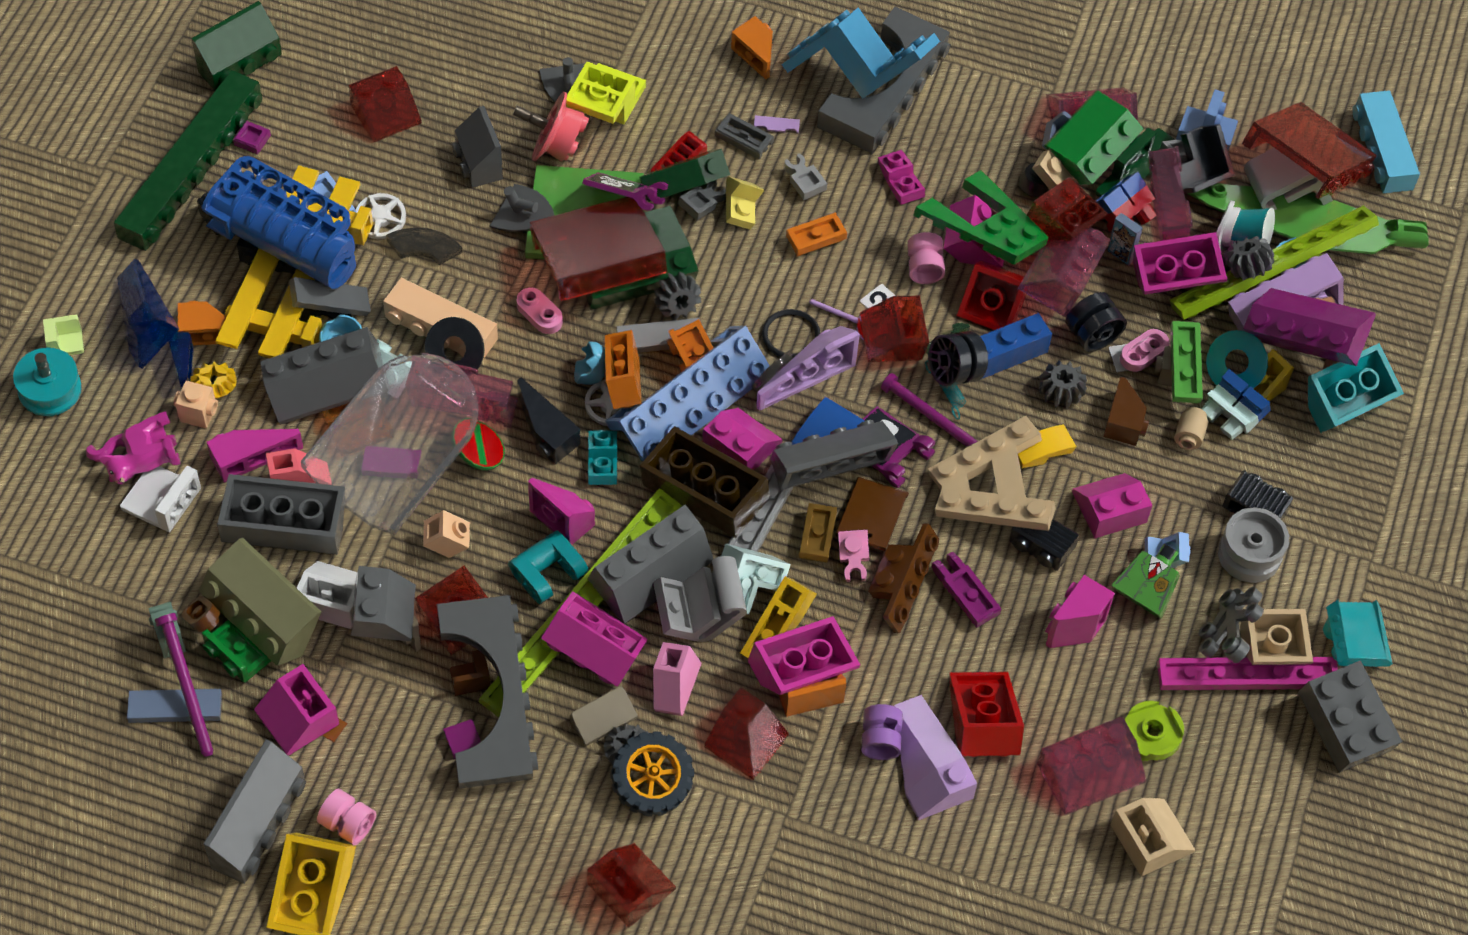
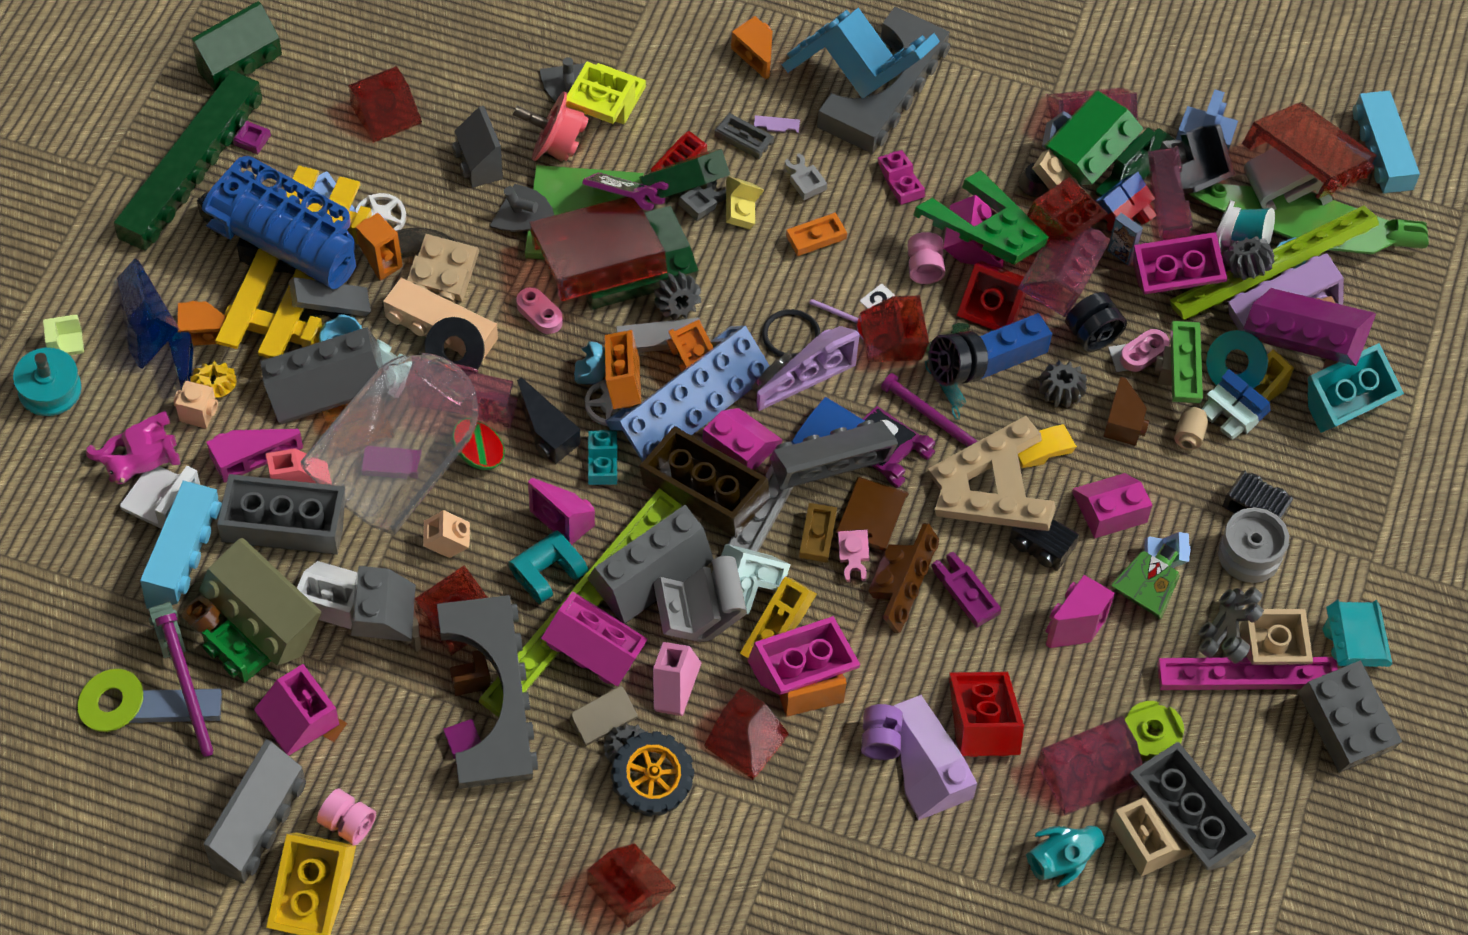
(121, 716): none -> lime gear
(179, 544): none -> medium azure slope
(379, 245): none -> orange slope
(444, 267): none -> tan plate
(1064, 852): none -> teal animal
(1194, 807): none -> dark grey slope

